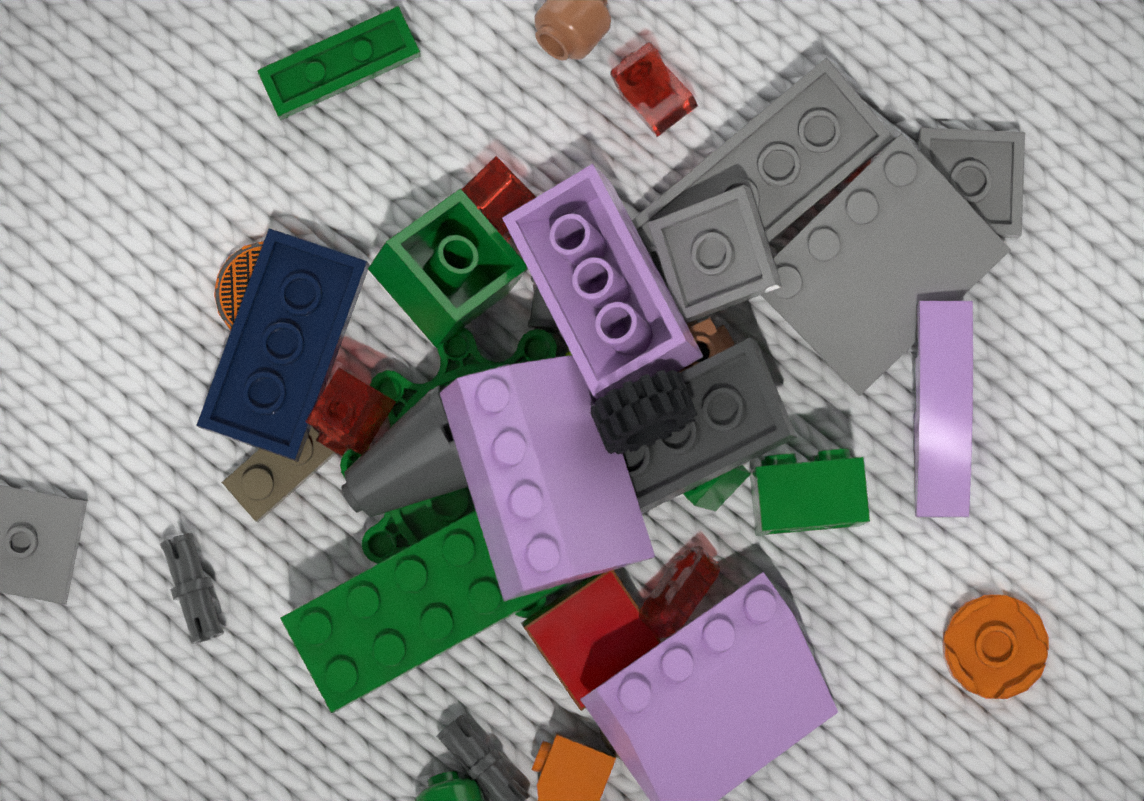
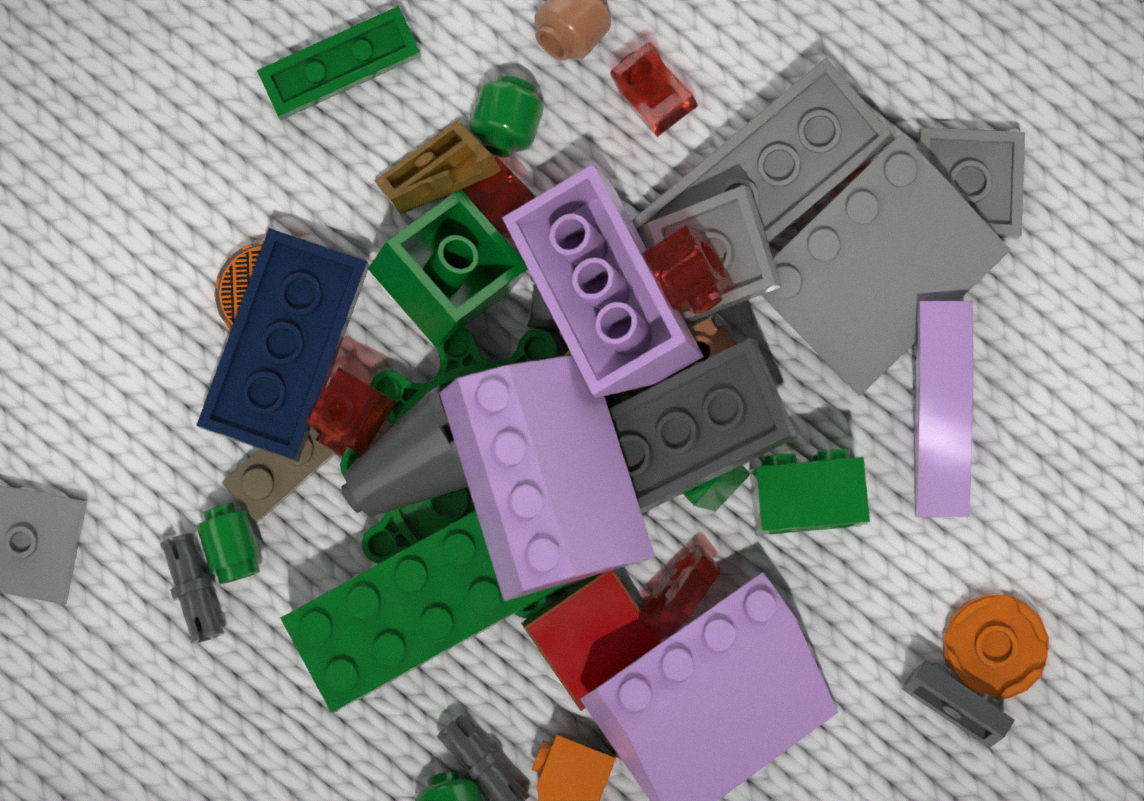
(229, 543): none -> green brick
(437, 169): none -> pearl gold wing
(506, 116): none -> green head
(643, 412): black tyre -> none
(688, 270): none -> clear red brick
(971, 712): none -> dark grey plate

